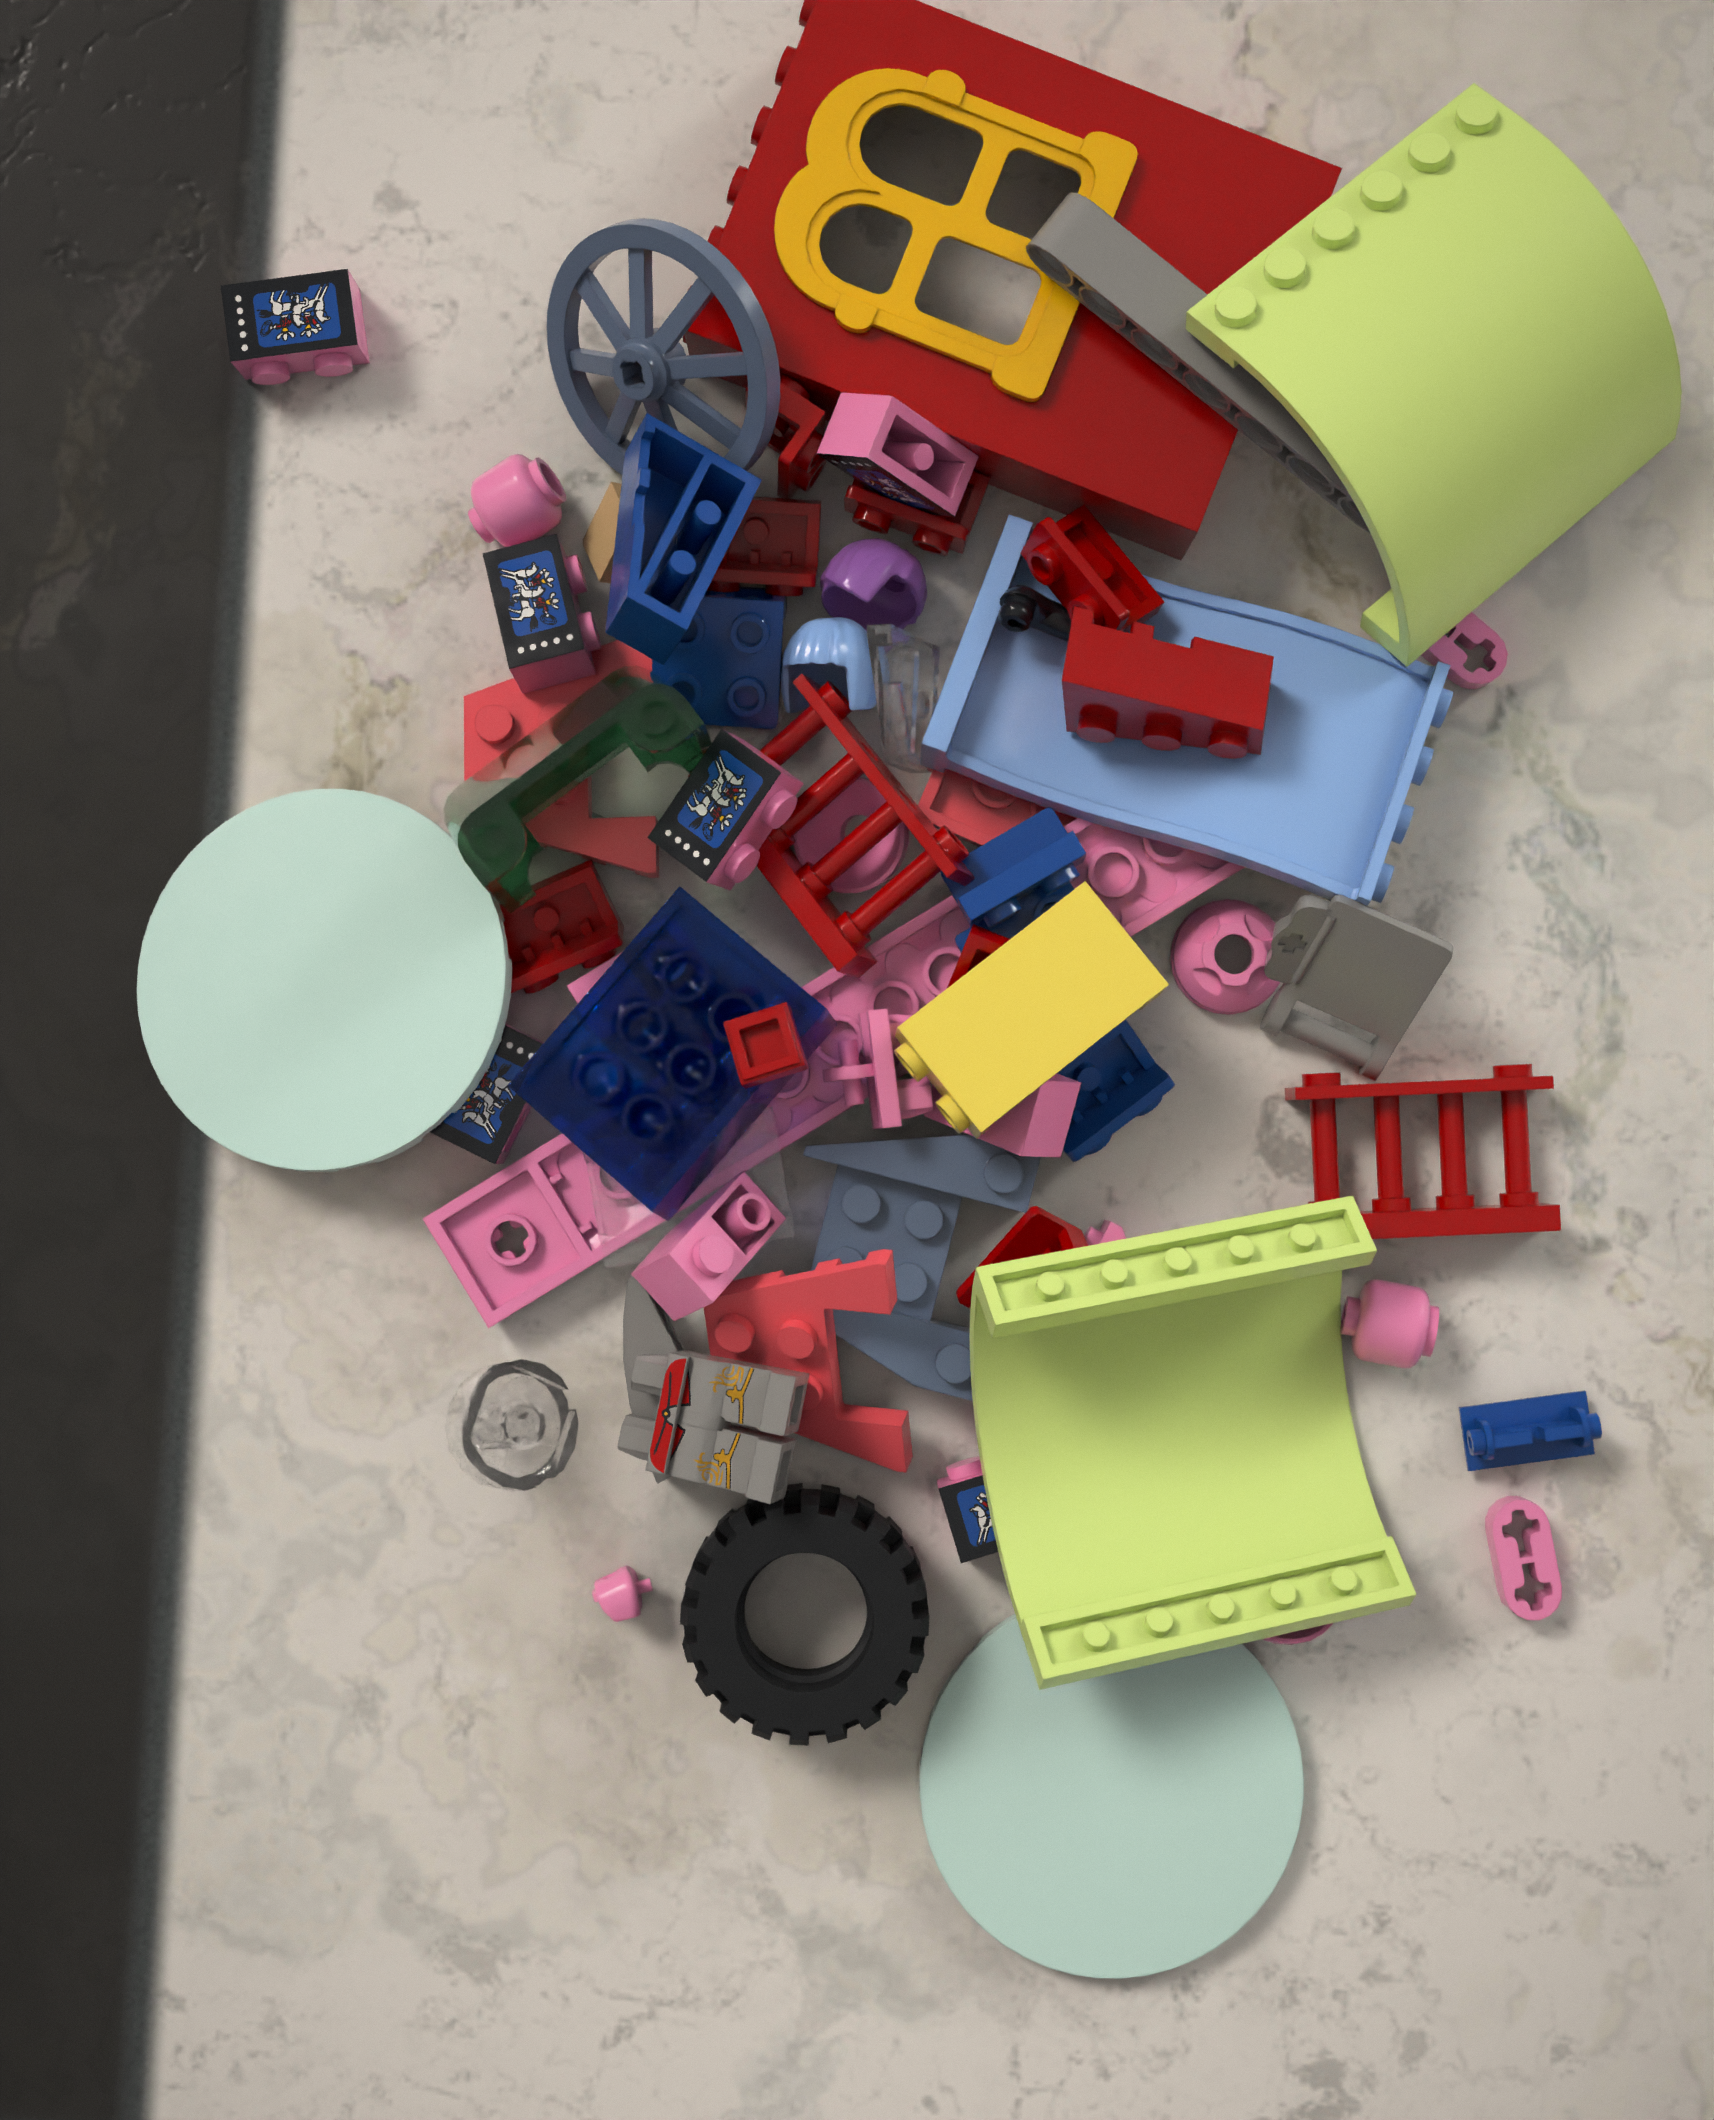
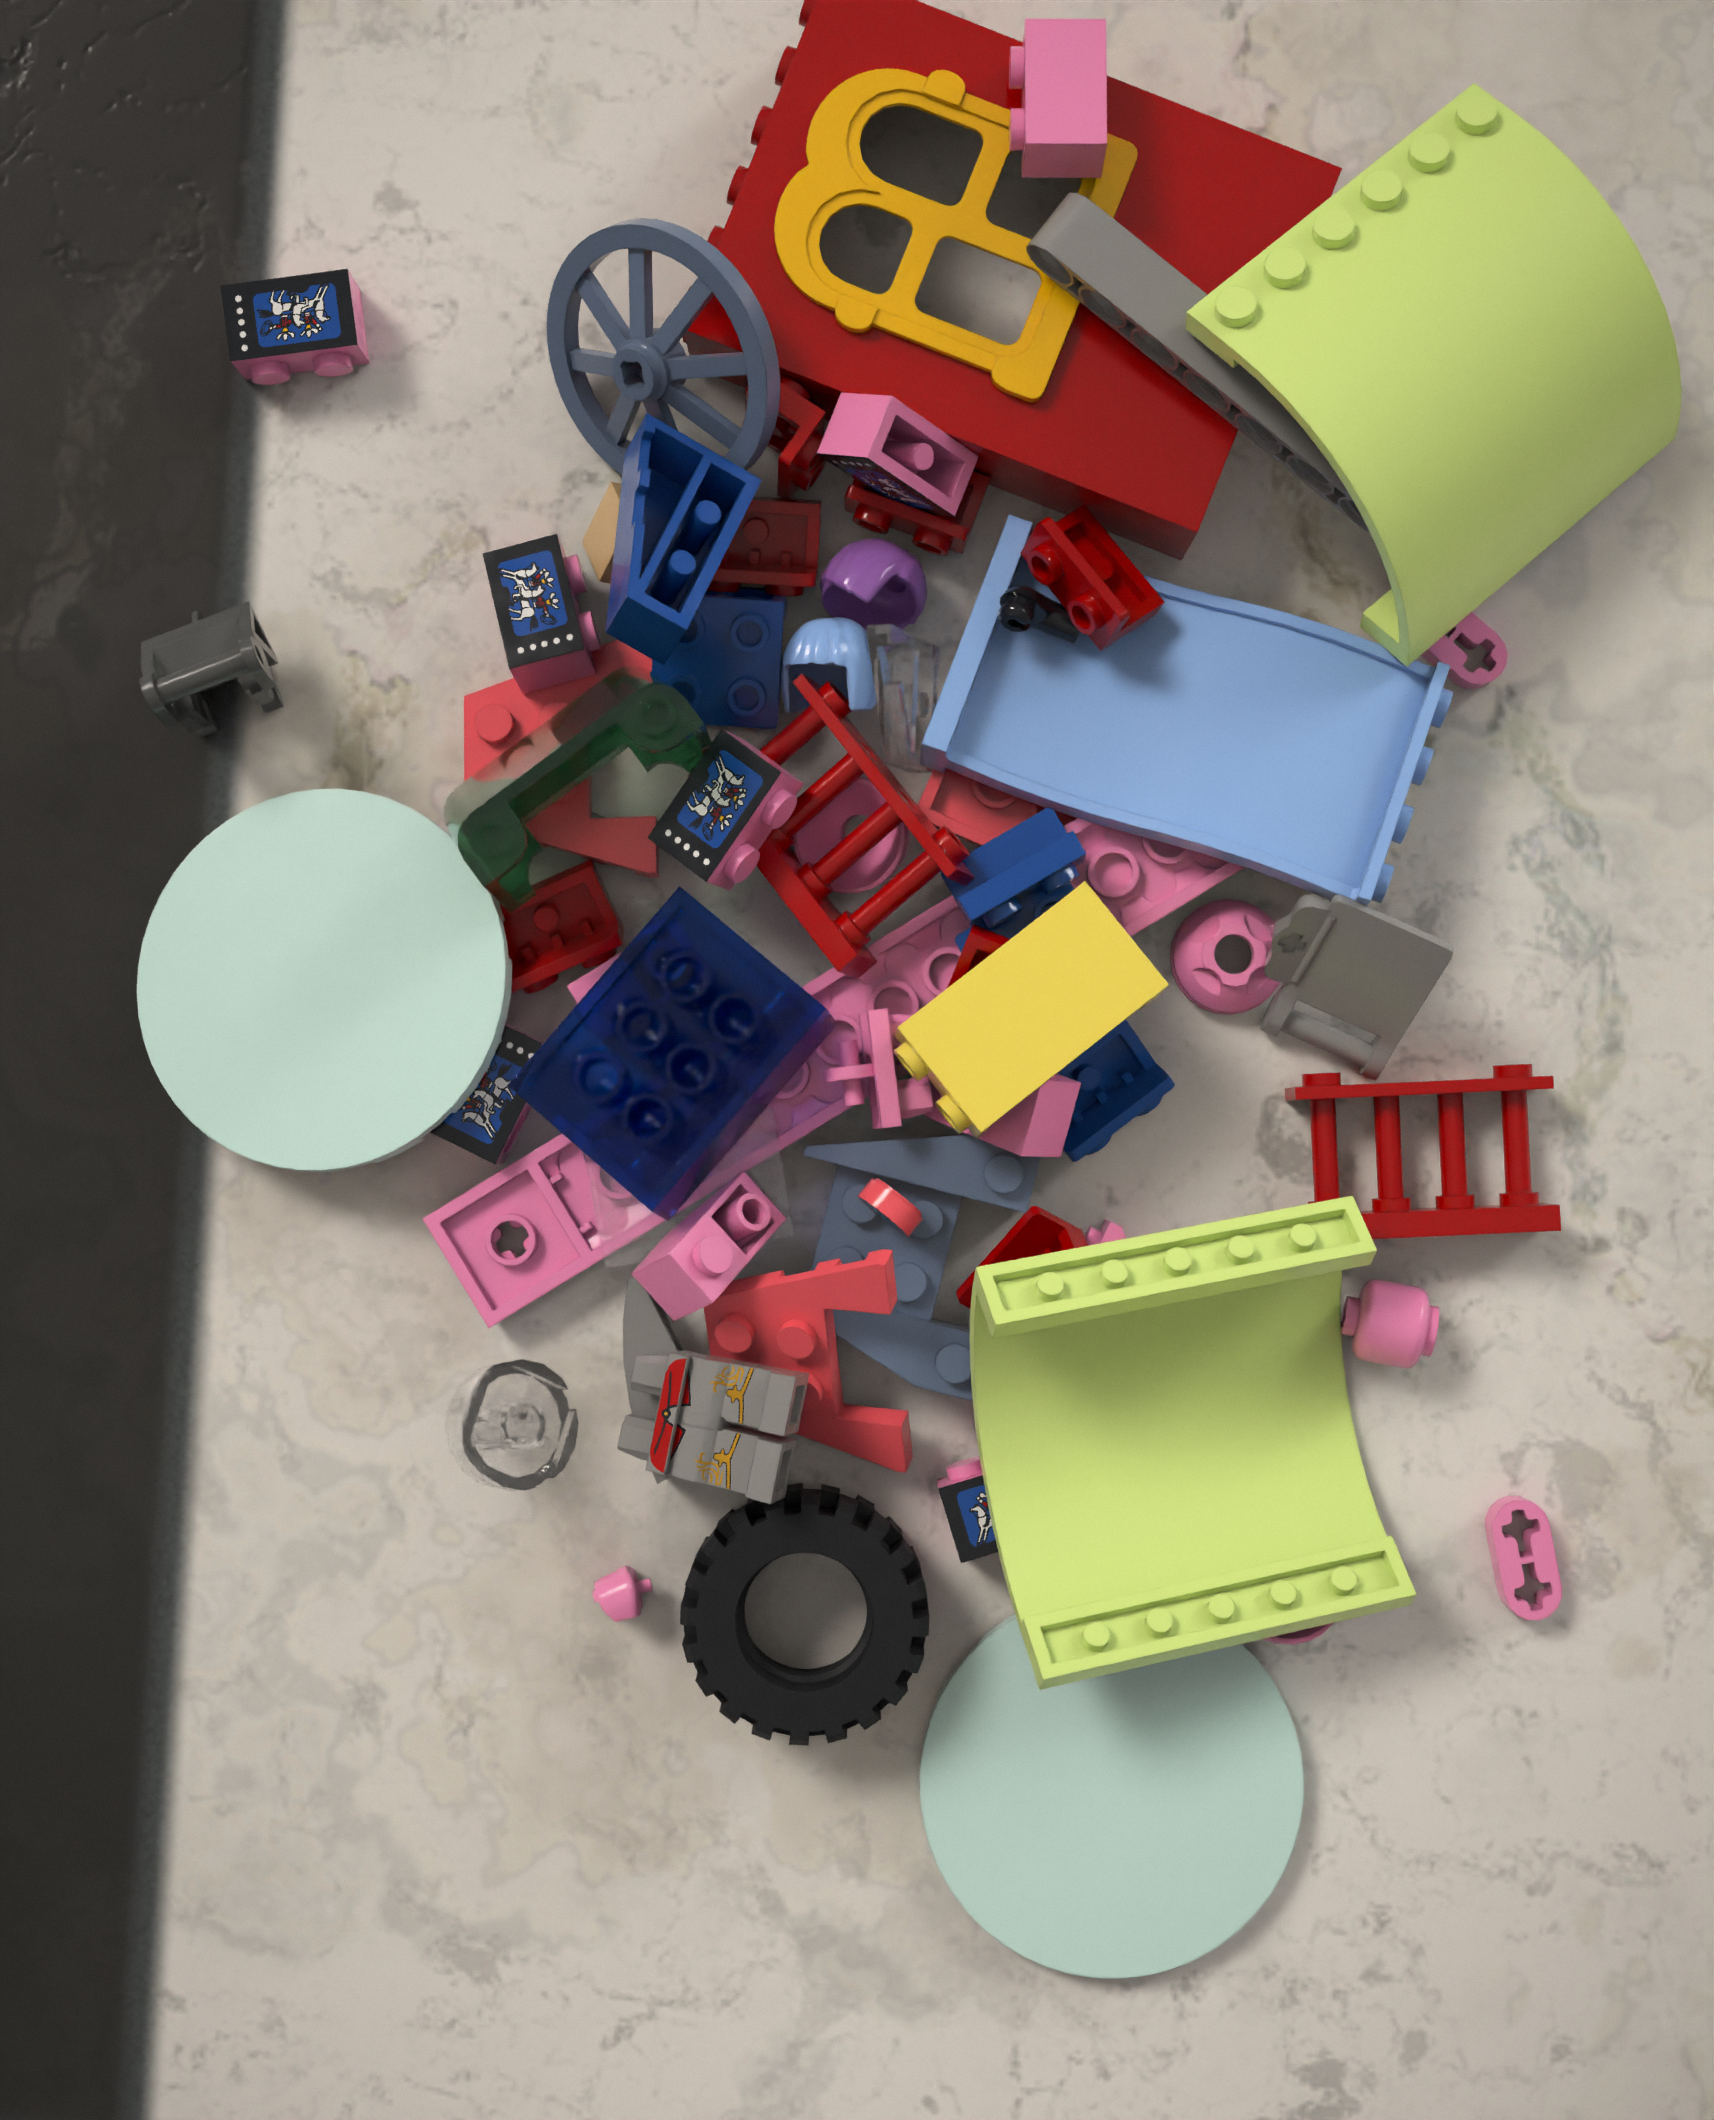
(204, 655): none -> dark grey piece
(516, 501): bright pink head -> none
(765, 1045): red tile -> none
(891, 1206): none -> coral tile
(1061, 98): none -> bright pink brick
(1164, 691): red wedge -> none
(1528, 1430): blue hinge -> none

